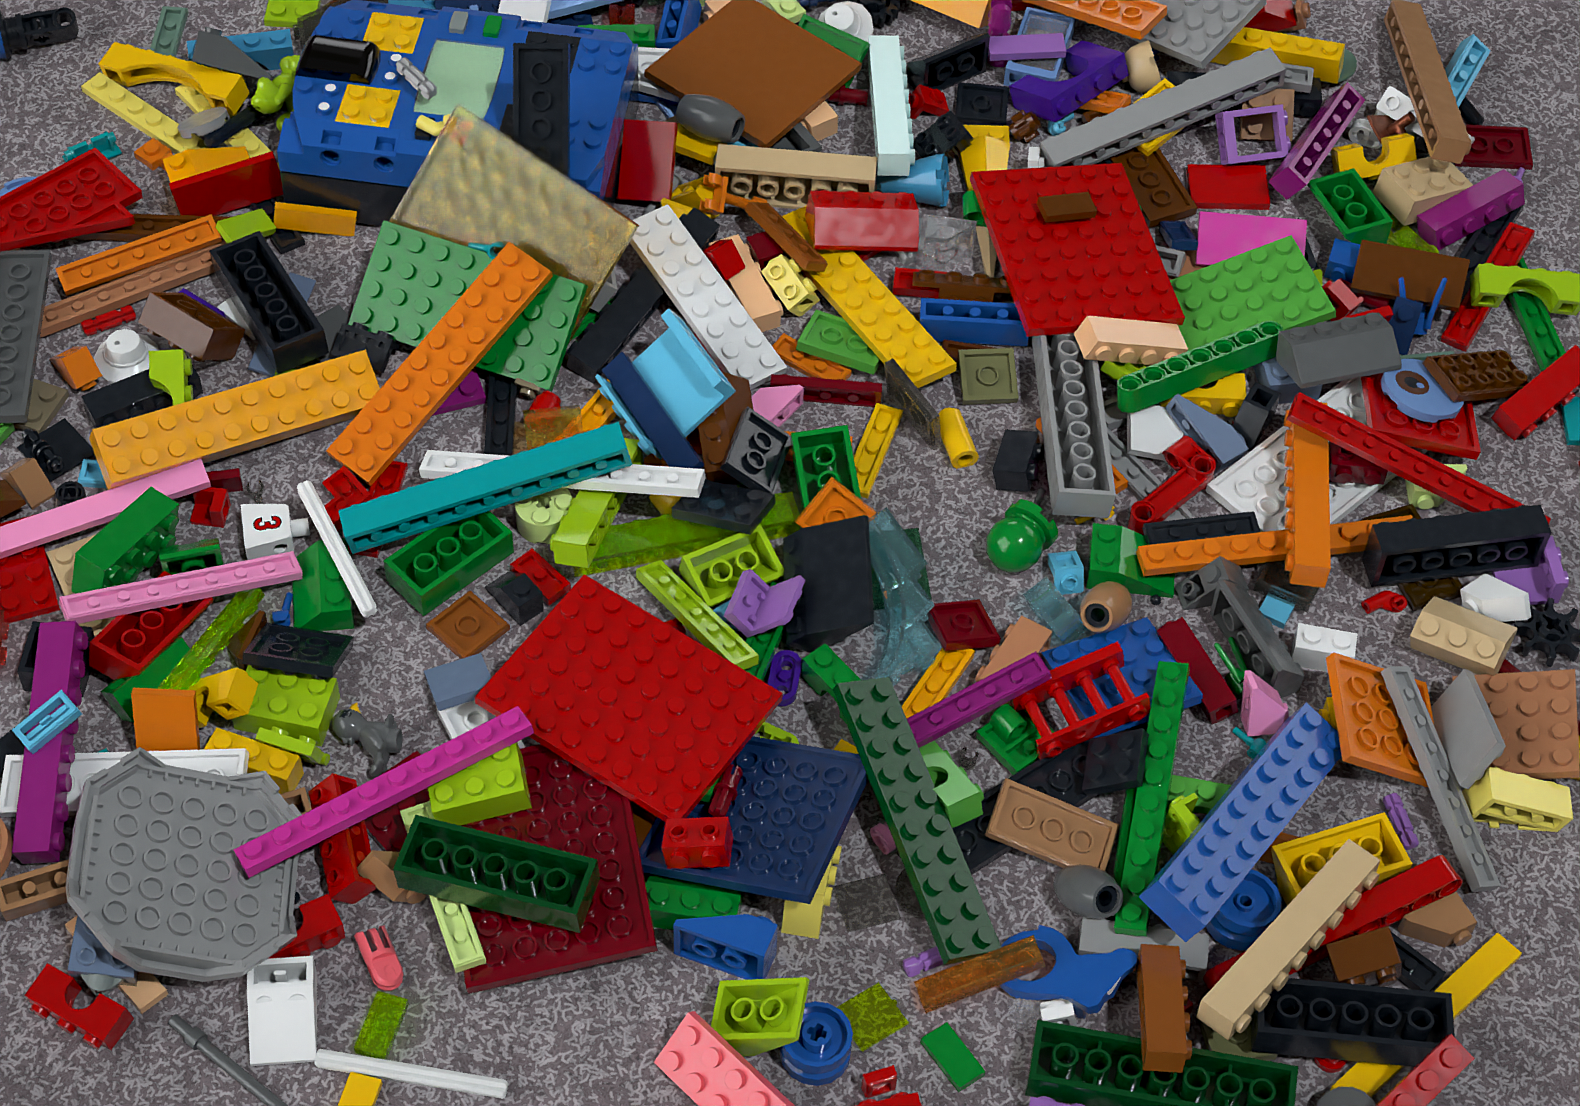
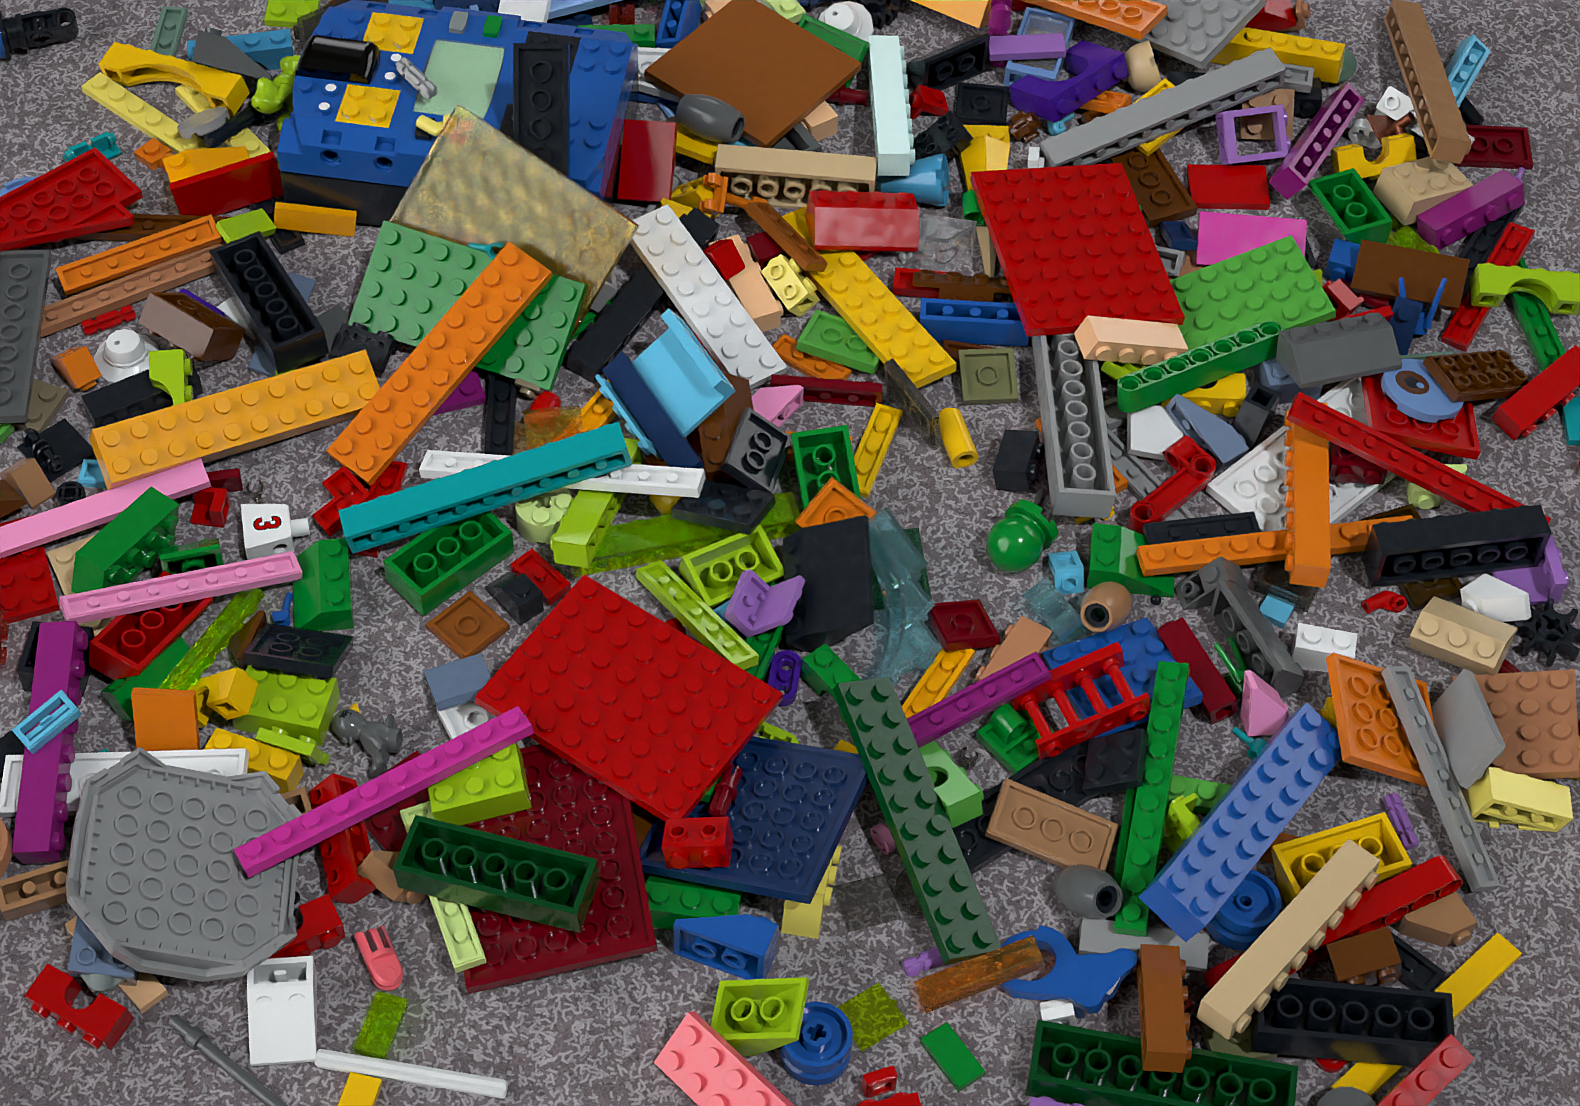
(337, 549): white axle -> none
(1066, 207): reddish brown tile -> none

